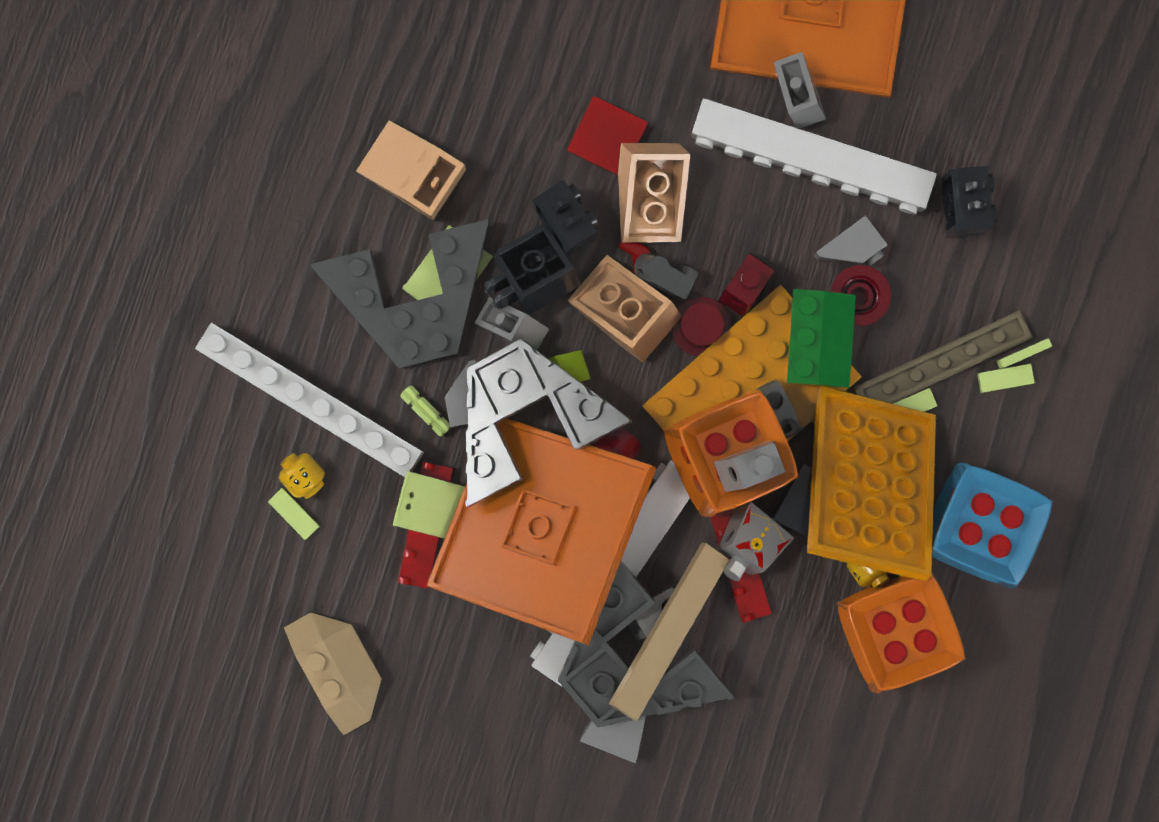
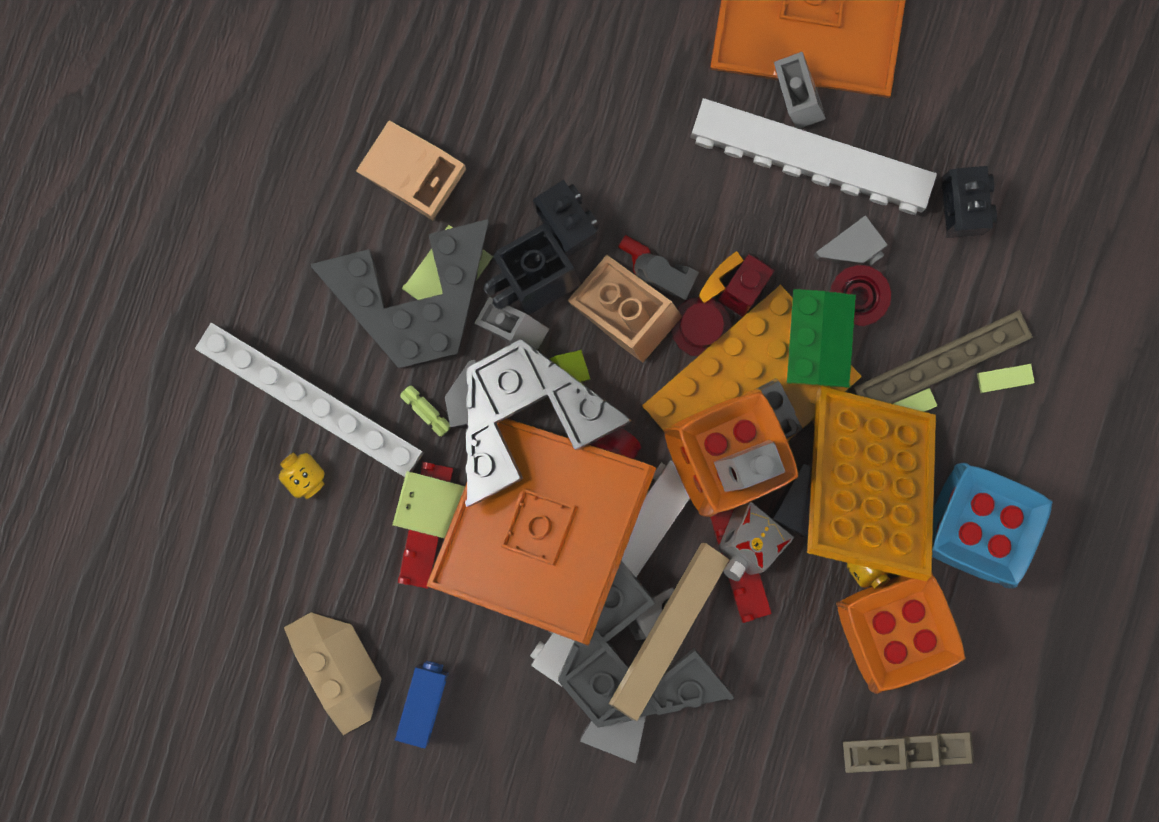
(293, 514): yellowish green piece -> none
(422, 704): none -> blue window
(602, 132): red tile -> none
(652, 191): light nougat slope -> none
(713, 285): none -> light orange slope
(908, 752): none -> dark tan slope
(1022, 354): yellowish green piece -> none

